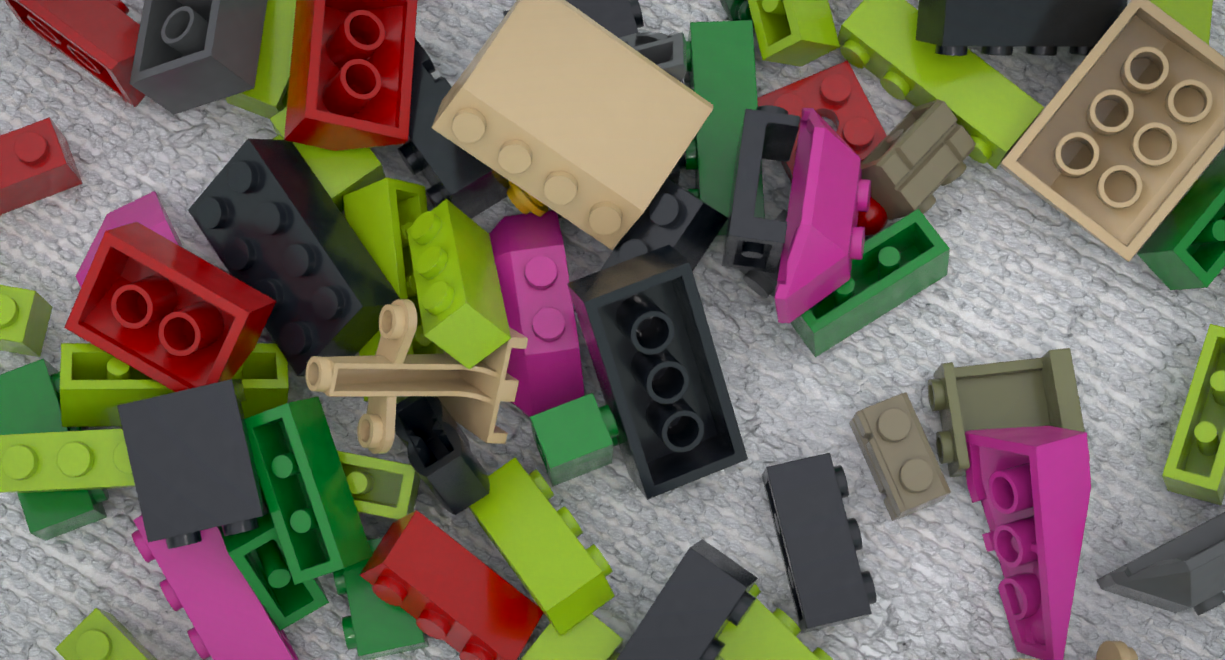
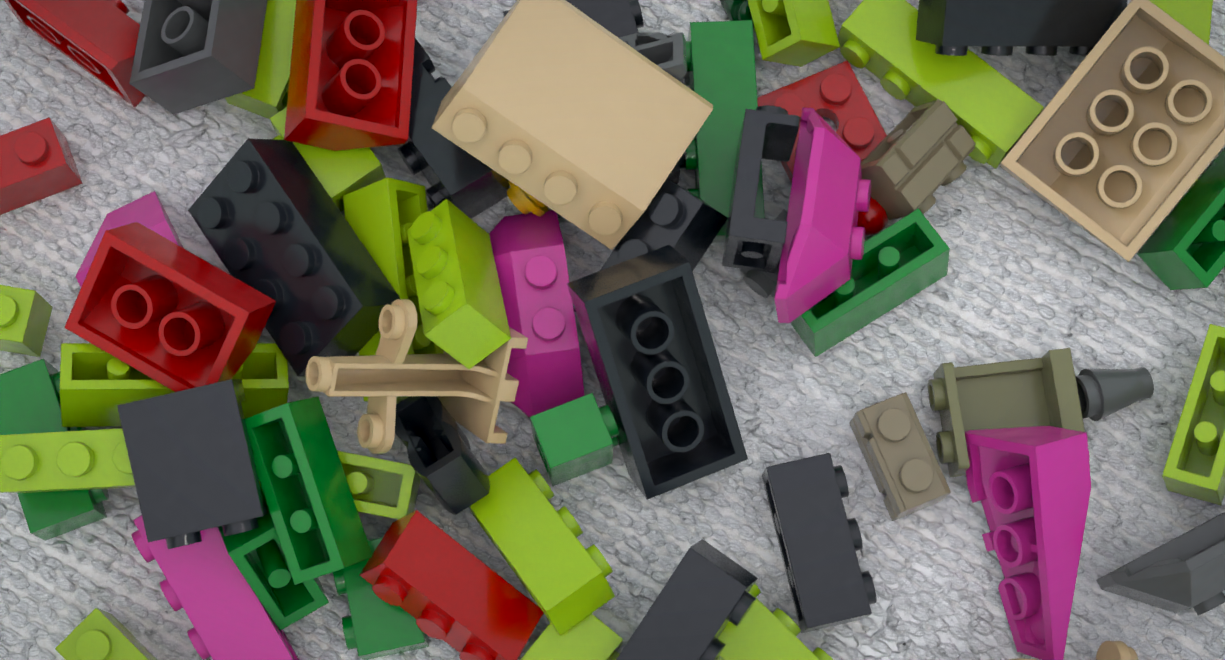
(1110, 390): none -> dark grey cone

